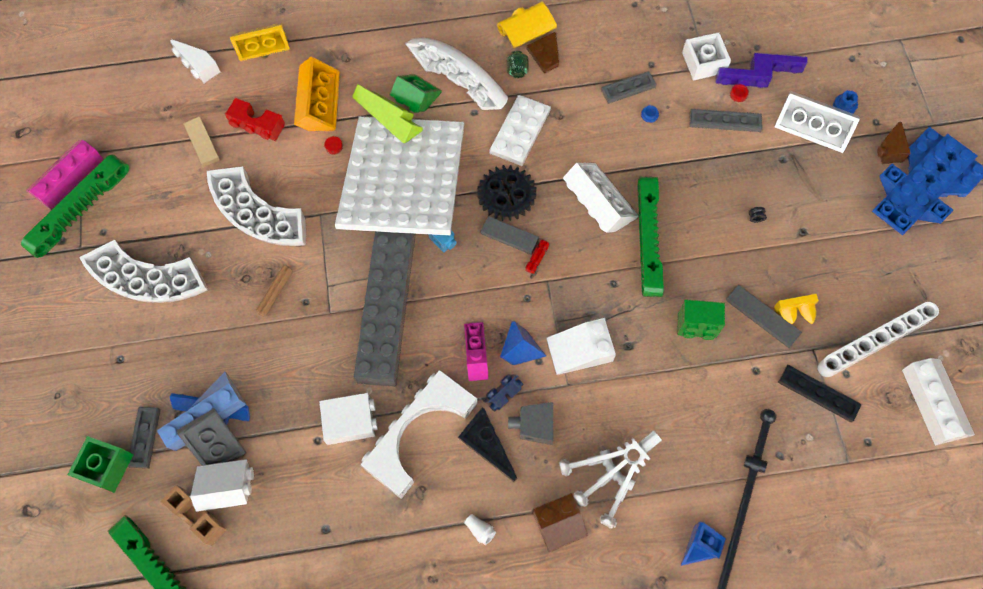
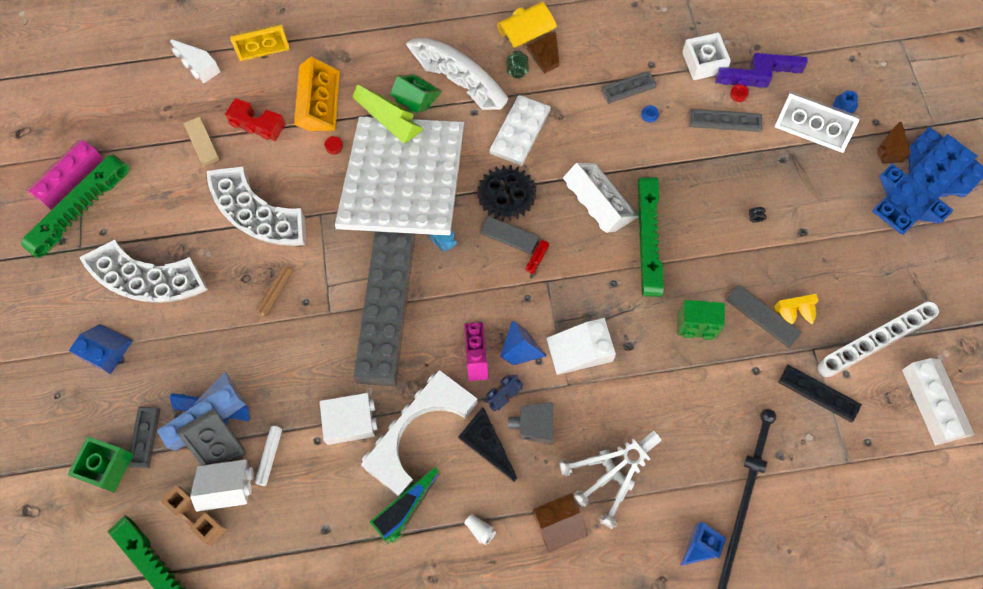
(100, 347): none -> blue slope
(268, 456): none -> white axle
(399, 513): none -> slope

